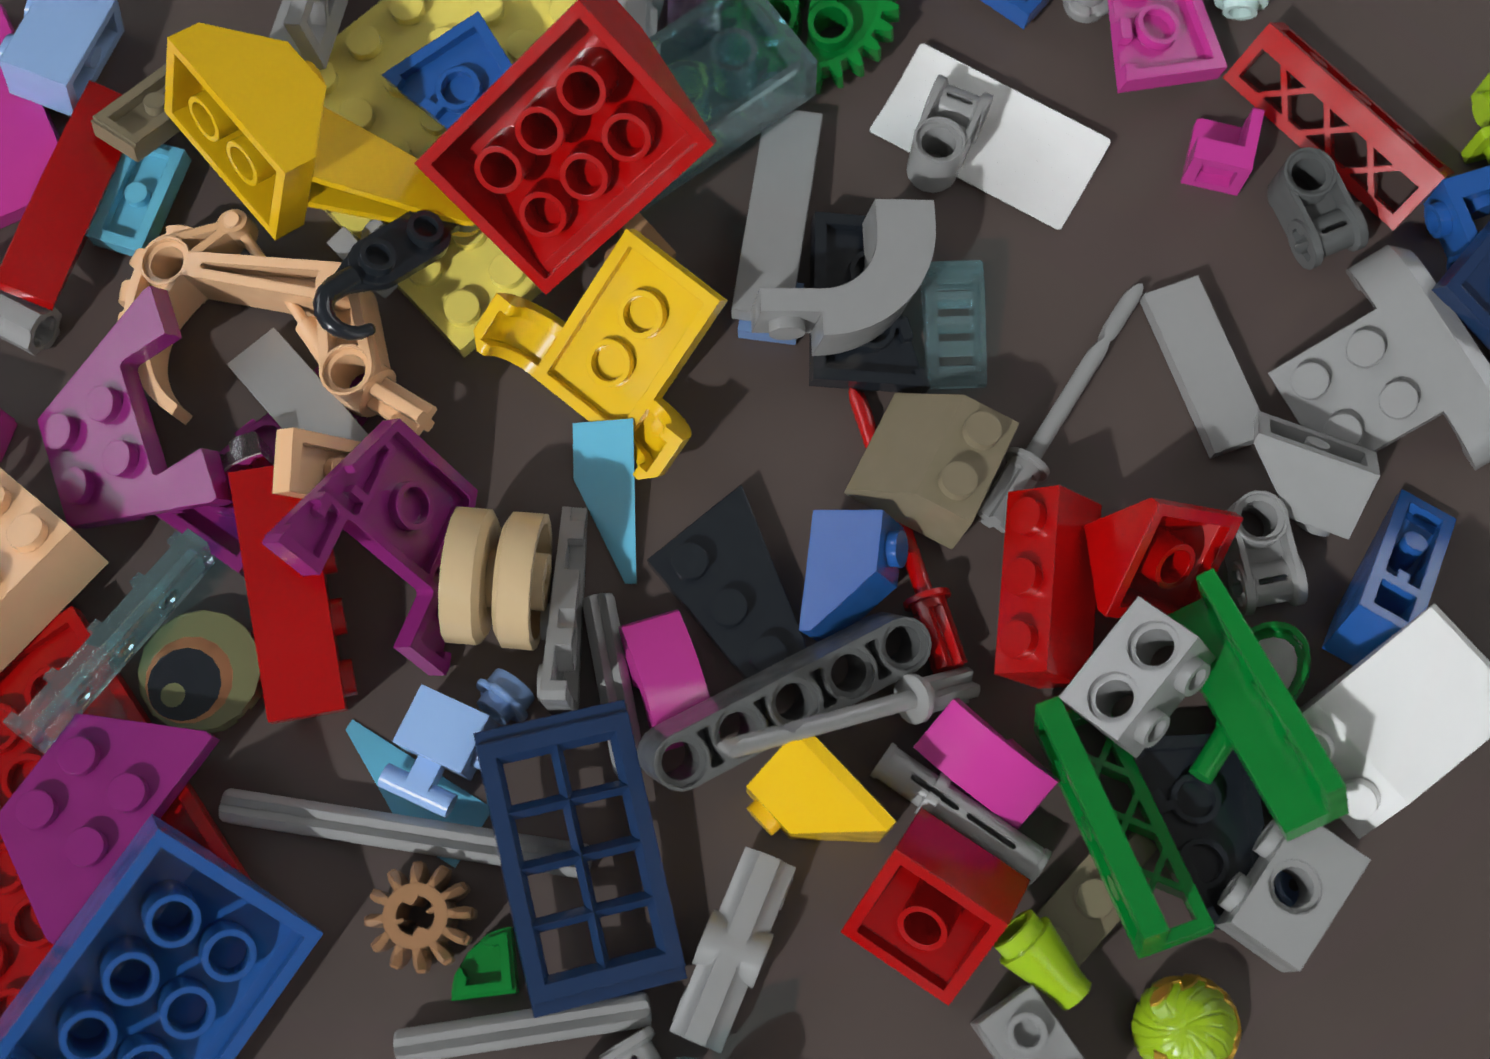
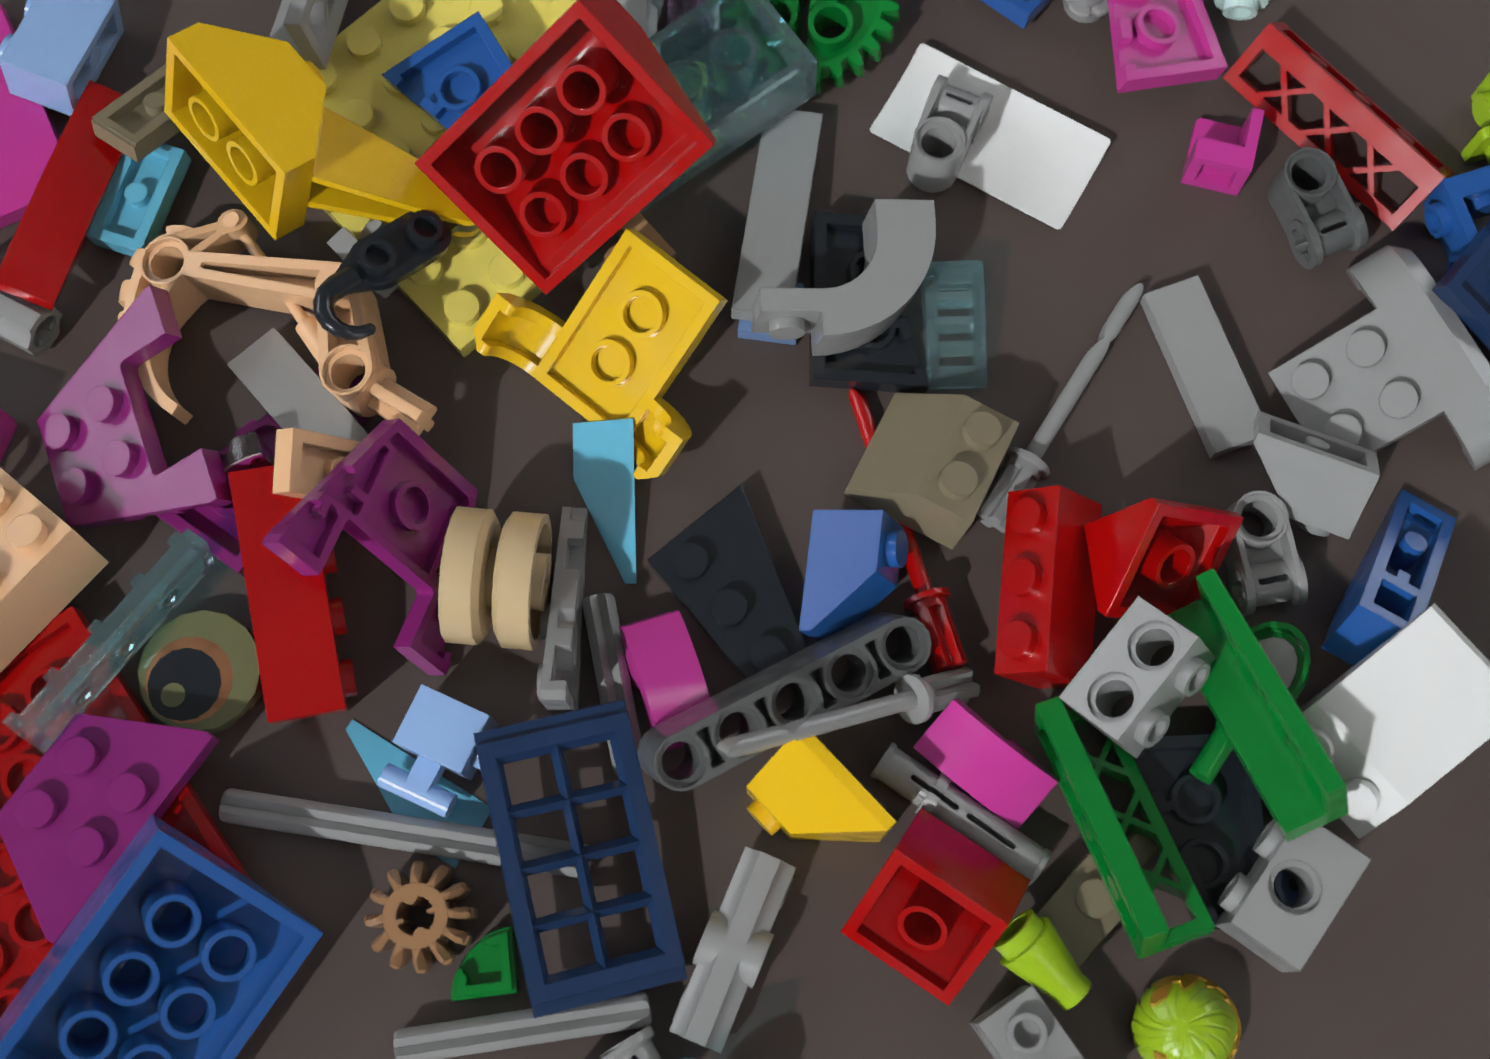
(504, 697): medium blue plate -> none

